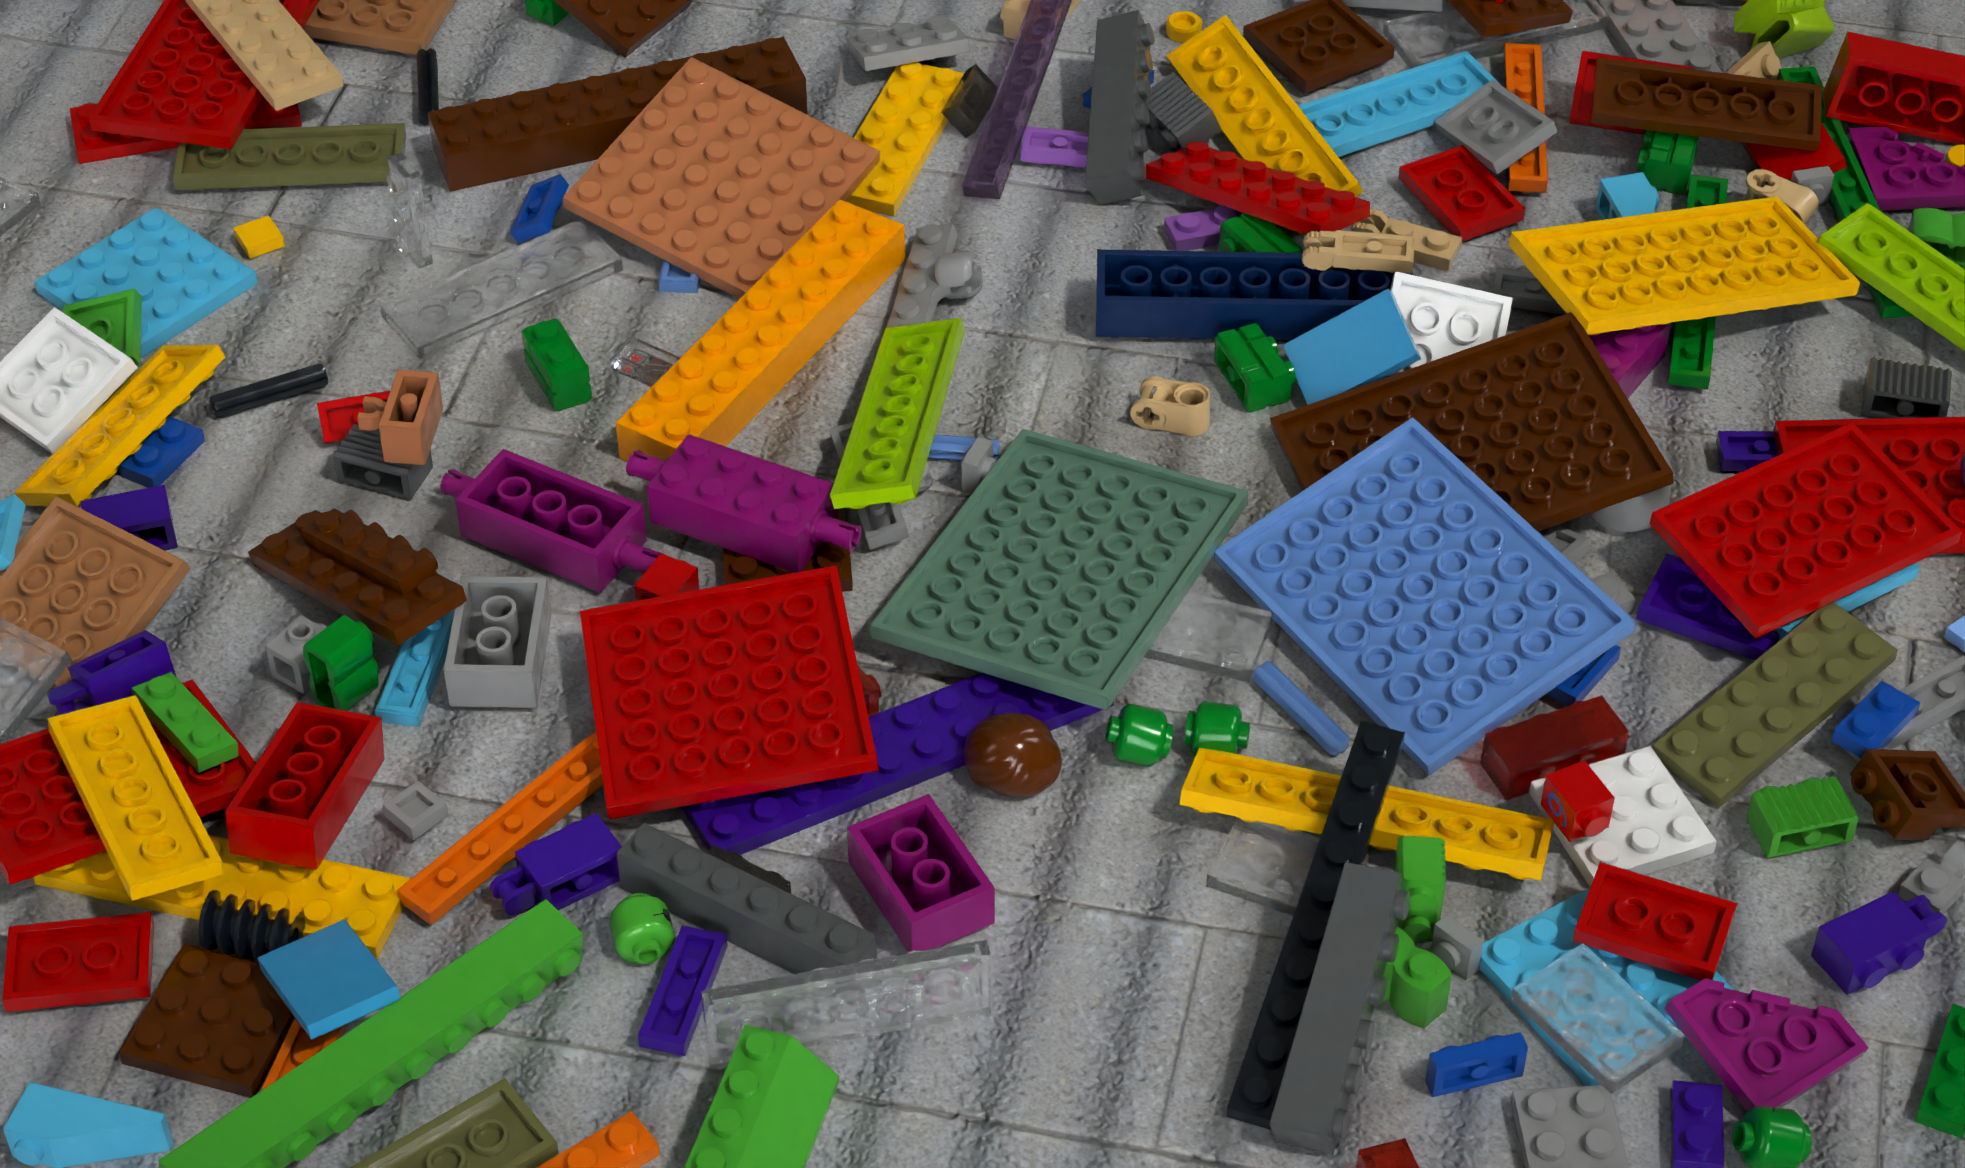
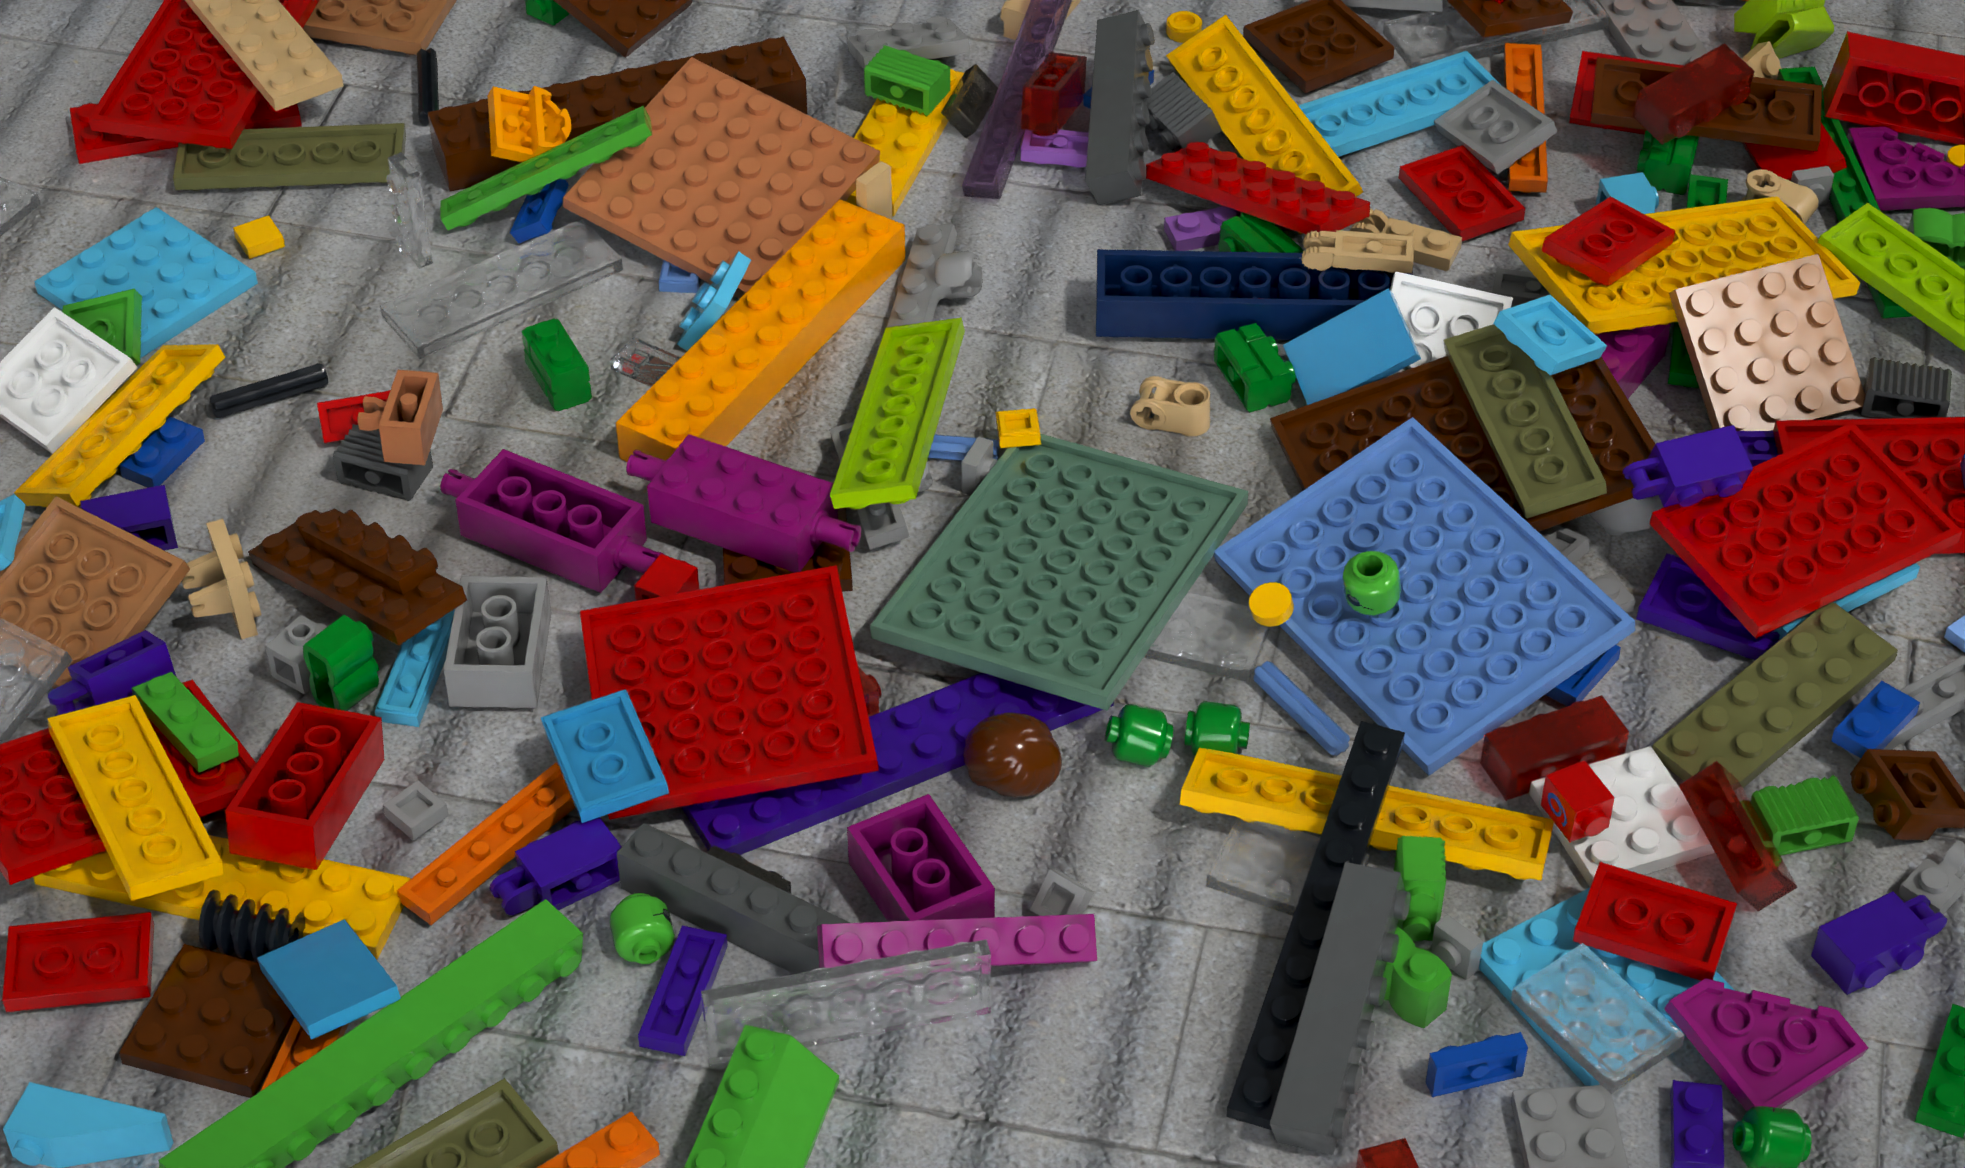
(225, 580): none -> tan plate
(525, 123): none -> light orange slope
(555, 164): none -> bright green plate
(604, 755): none -> dark azure tile
(712, 300): none -> medium azure plate
(875, 190): none -> tan tile
(906, 80): none -> bright green brick
(1010, 939): none -> magenta plate
(1018, 428): none -> yellow tile
(1053, 93): none -> clear red brick
(1061, 895): none -> light grey plate
(1271, 604): none -> yellow tile
(1371, 582): none -> bright green head
(1524, 422): none -> olive plate
(1549, 335): none -> medium azure plate
(1608, 241): none -> red plate
(1692, 468): none -> dark purple brick
(1693, 94): none -> clear red brick
(1737, 836): none -> clear red brick
(1768, 346): none -> plate

